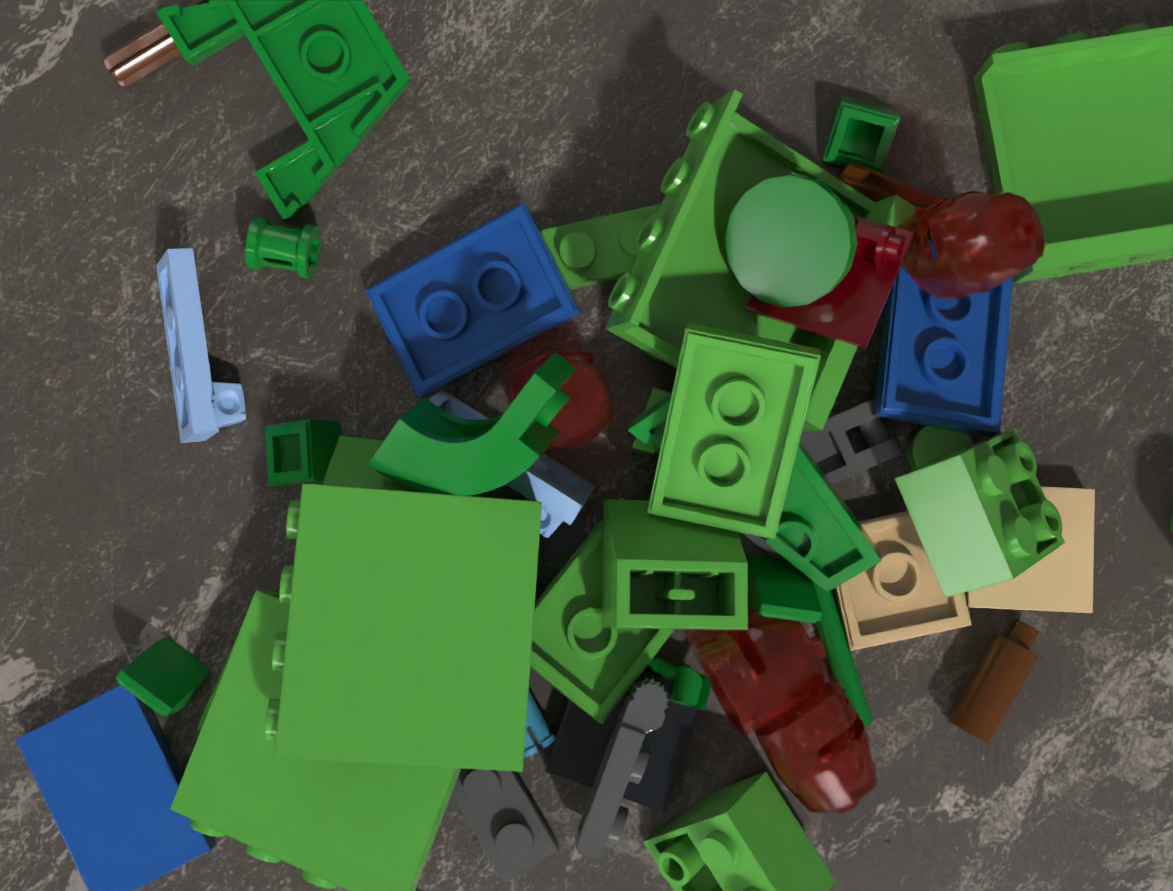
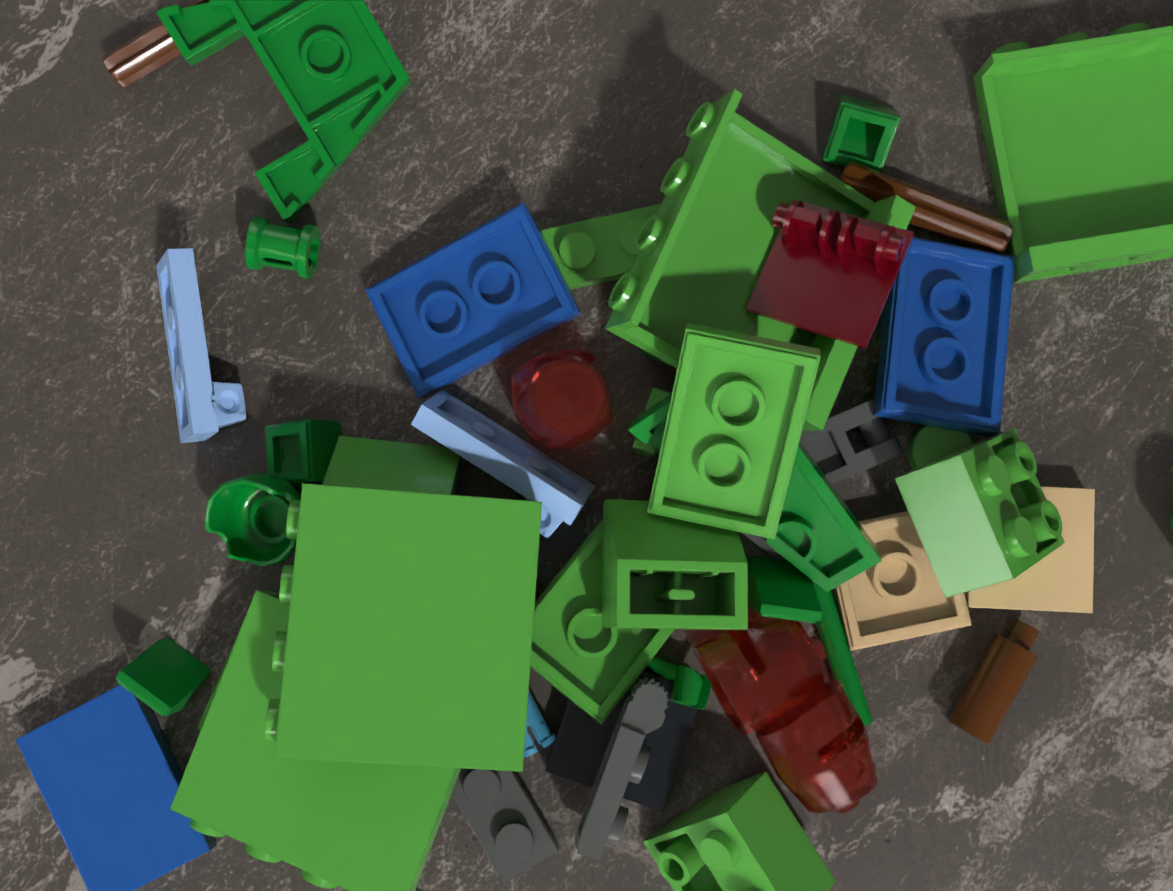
(253, 518): none -> green hair
(470, 457): green arch -> none
(790, 240): green tile -> none
(977, 242): clear red helmet -> none

